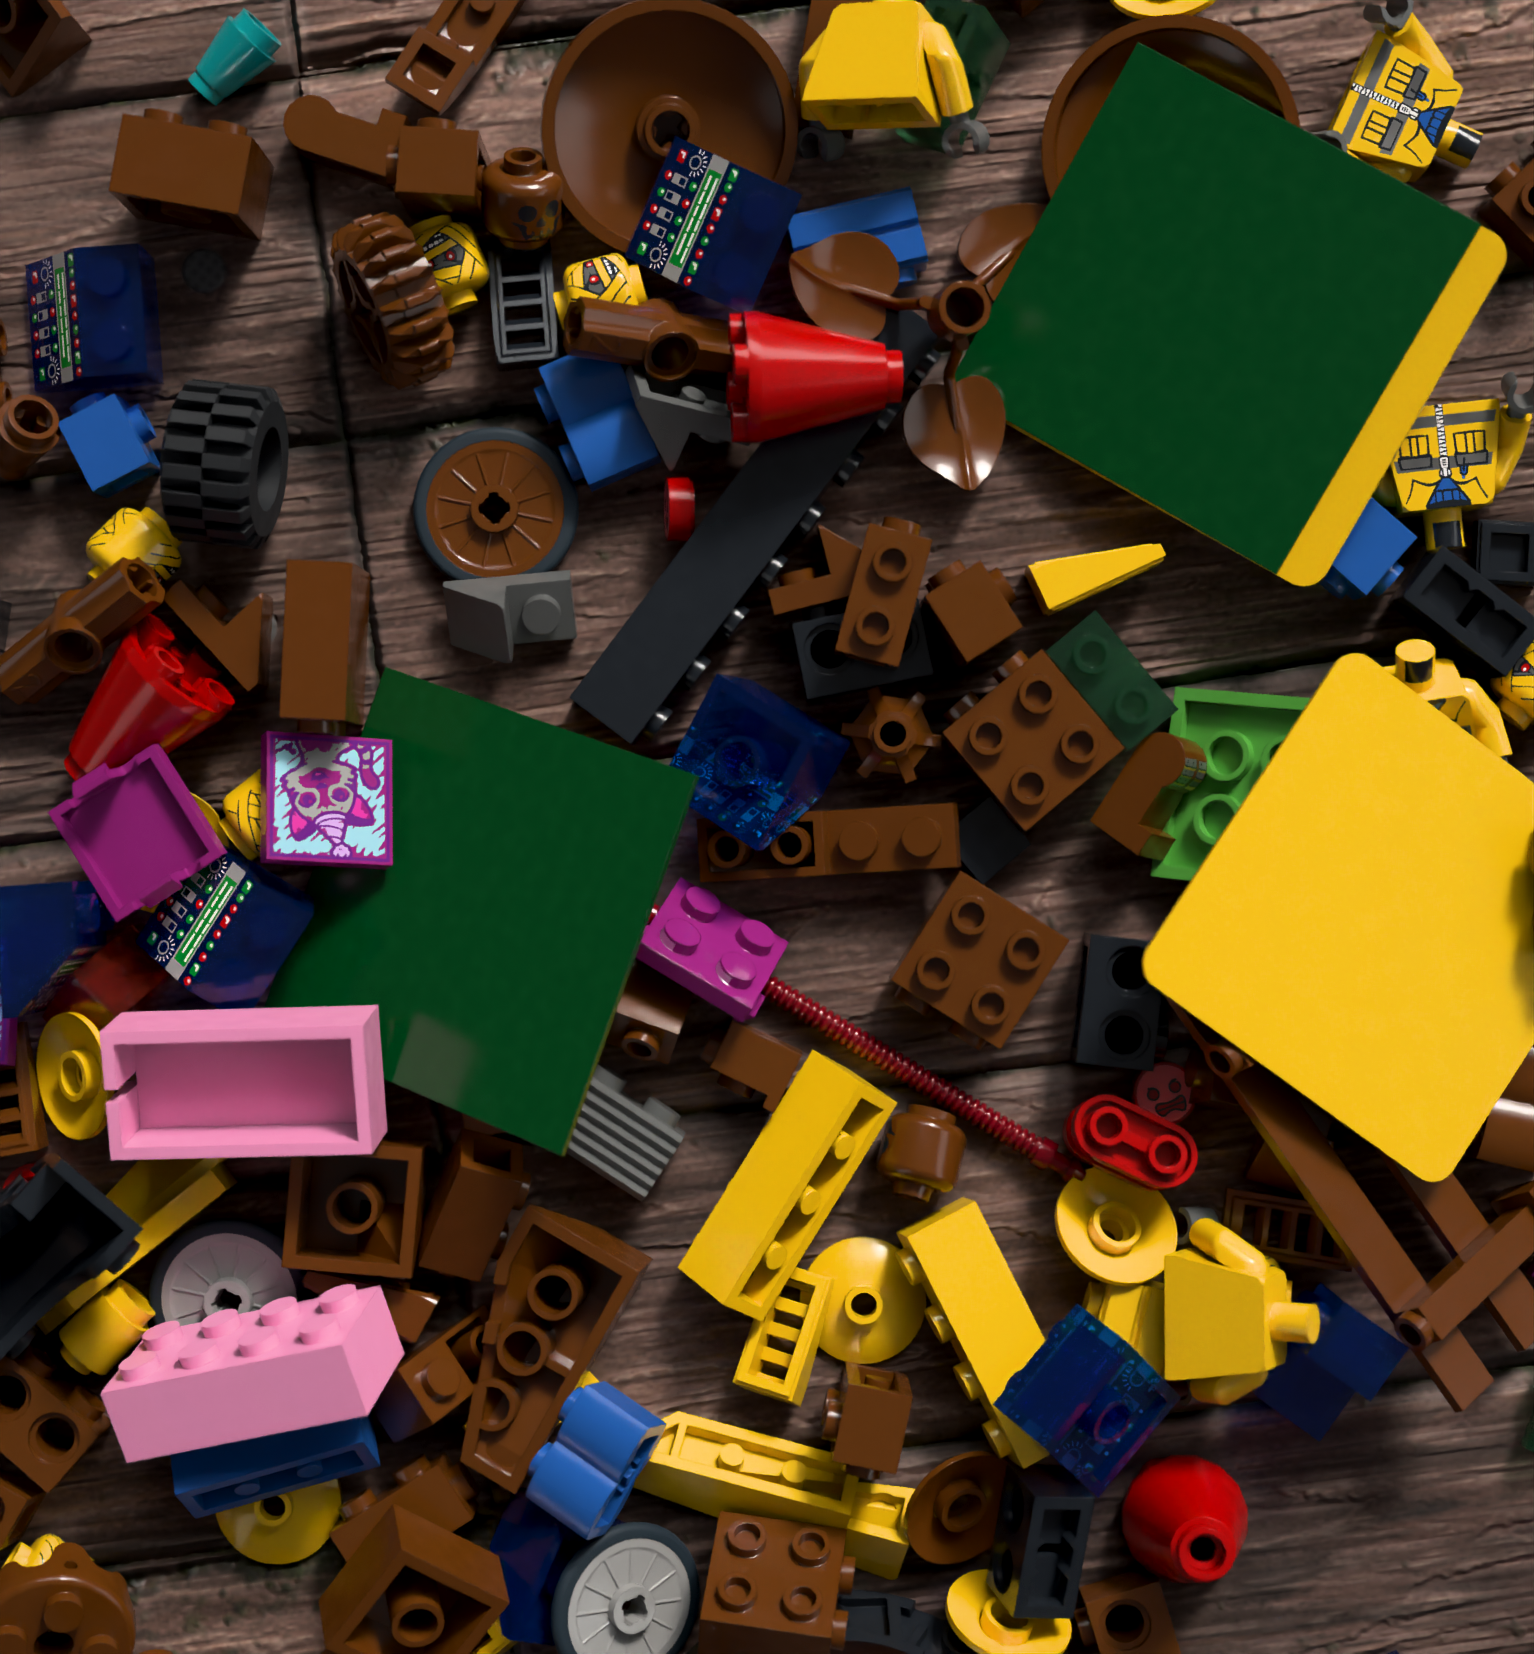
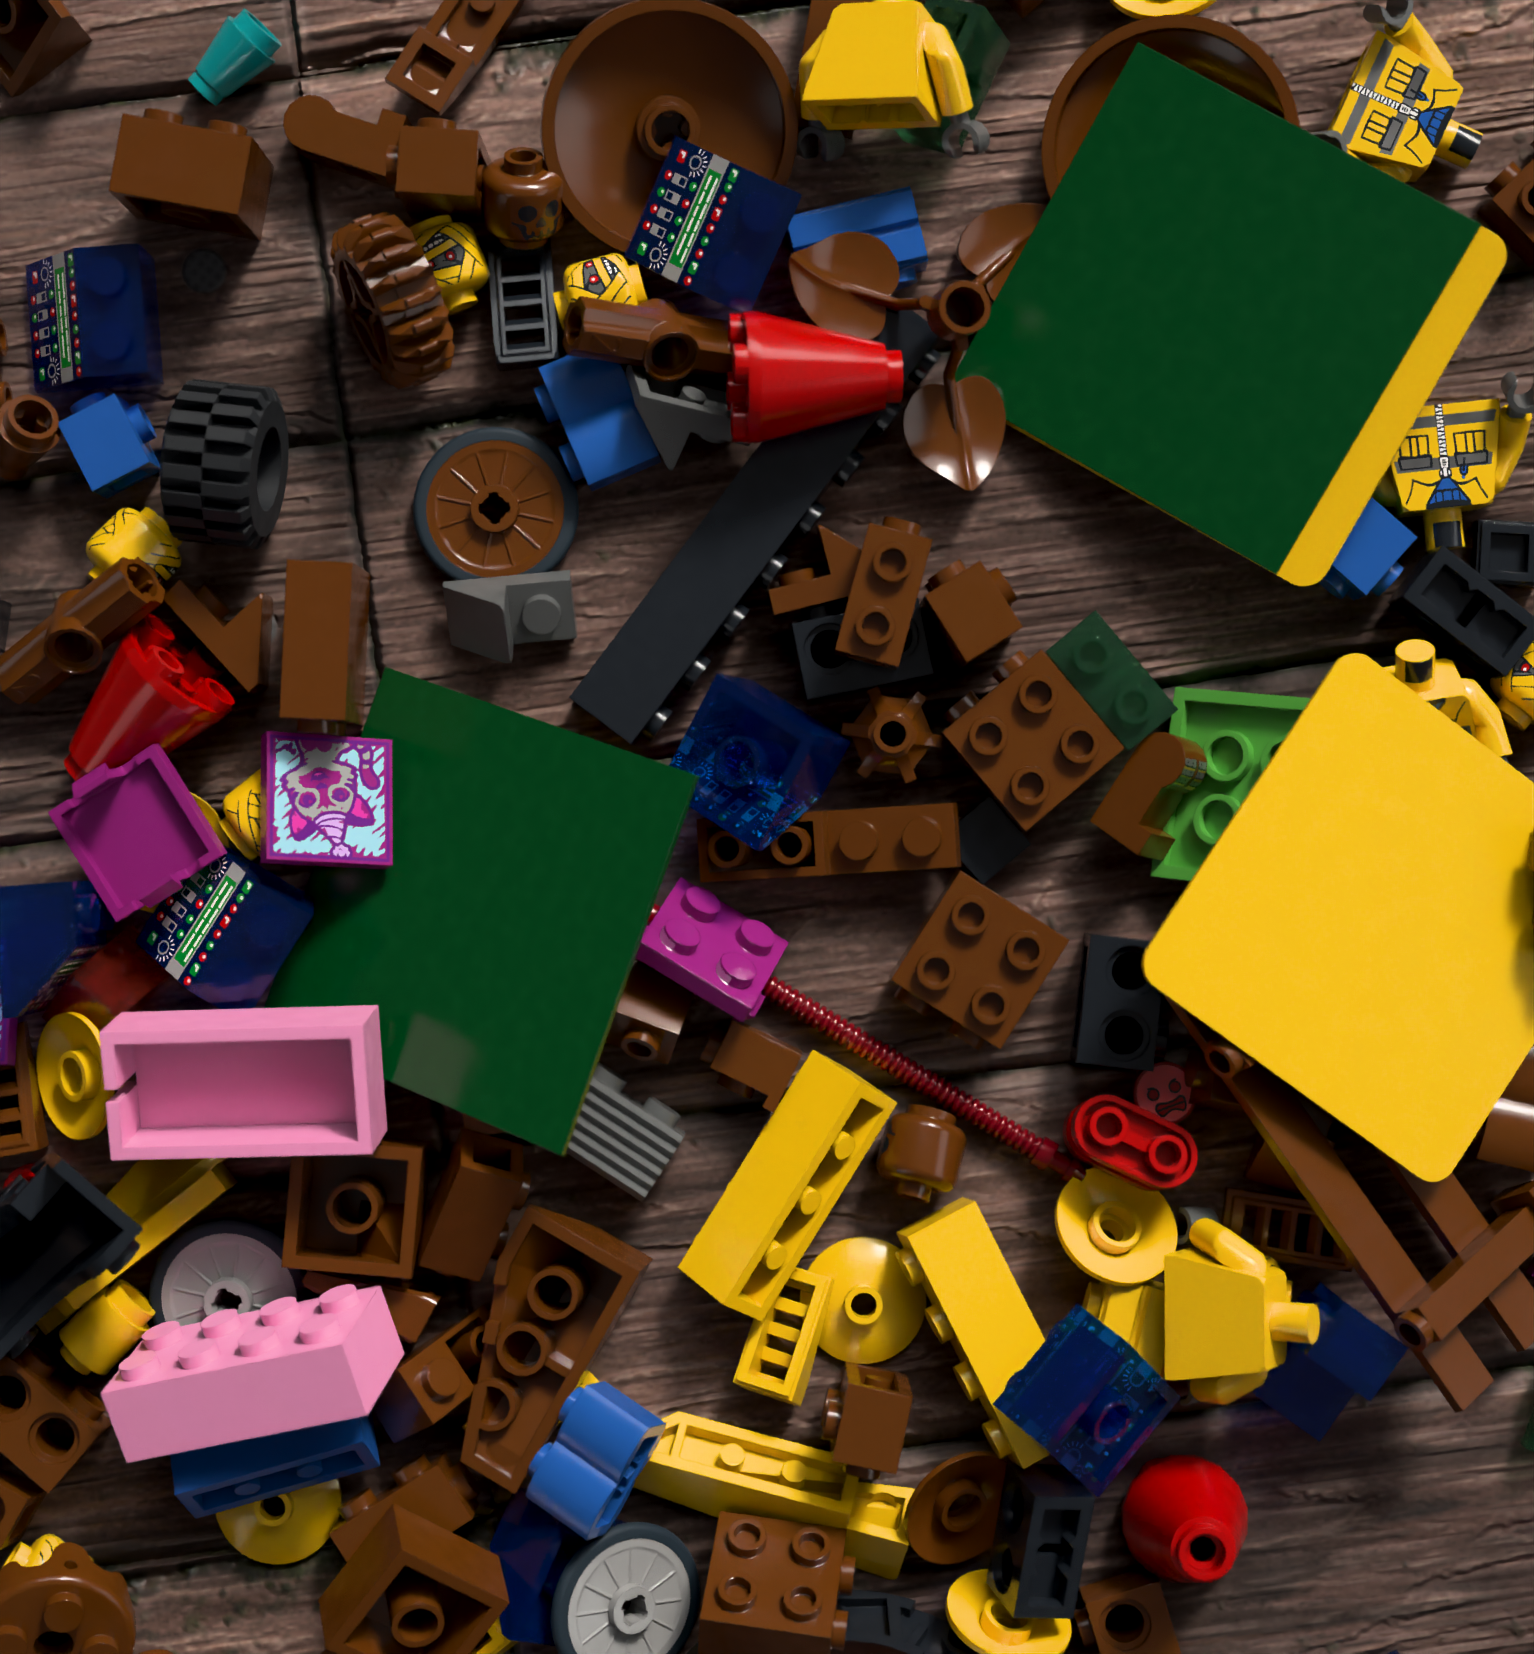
(679, 508): red tile -> none
(1075, 578): yellow slope -> none

